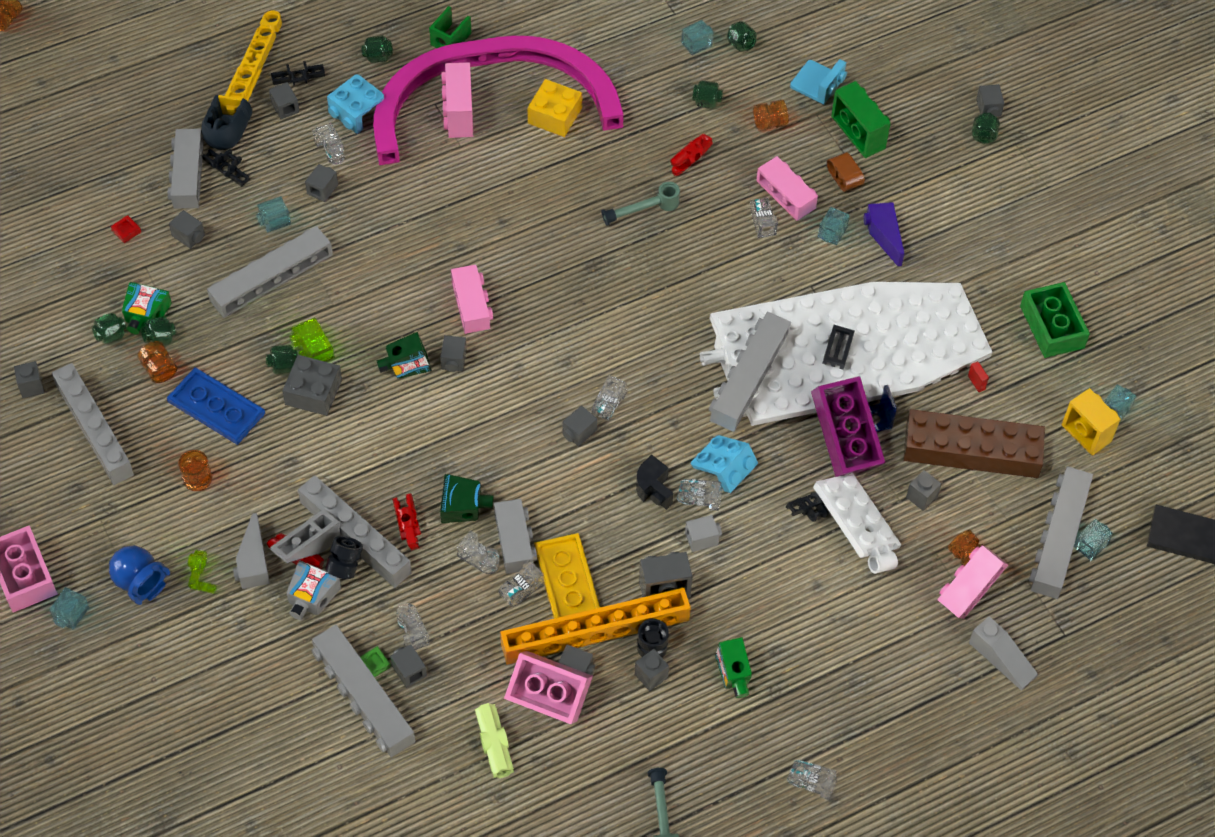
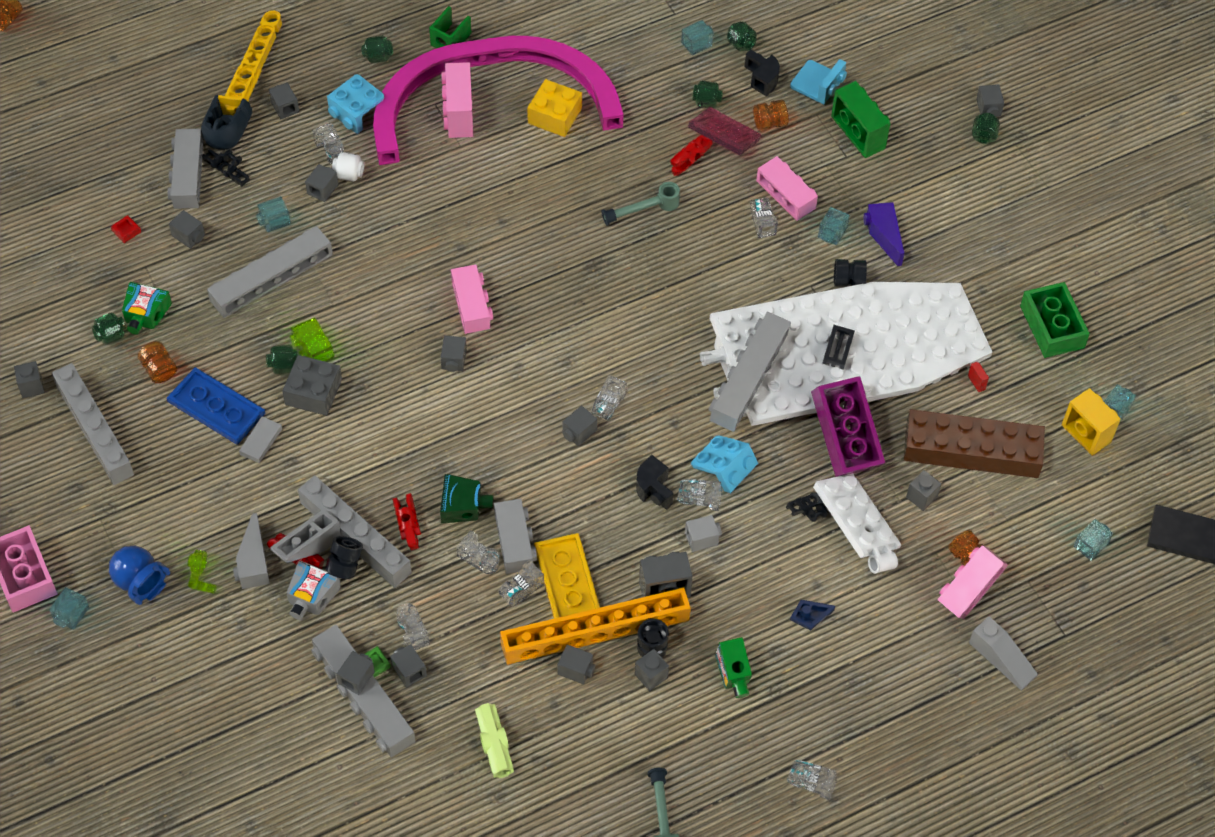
(158, 330): clear green head -> none
(195, 470): clear orange wheel -> none
(260, 439): none -> light grey tile
(291, 74): black piece -> none
(348, 166): none -> white head
(355, 672): none -> dark grey brick
(406, 357): dark green torso -> none
(548, 687): bright pink brick -> none
(724, 131): none -> clear pink tile
(764, 70): none -> black brick
(810, 614): none -> dark blue piece
(845, 172): dark orange beam -> none
(849, 273): none -> black wheel
(885, 410): clear blue piece -> none
(1061, 533): light grey brick -> none

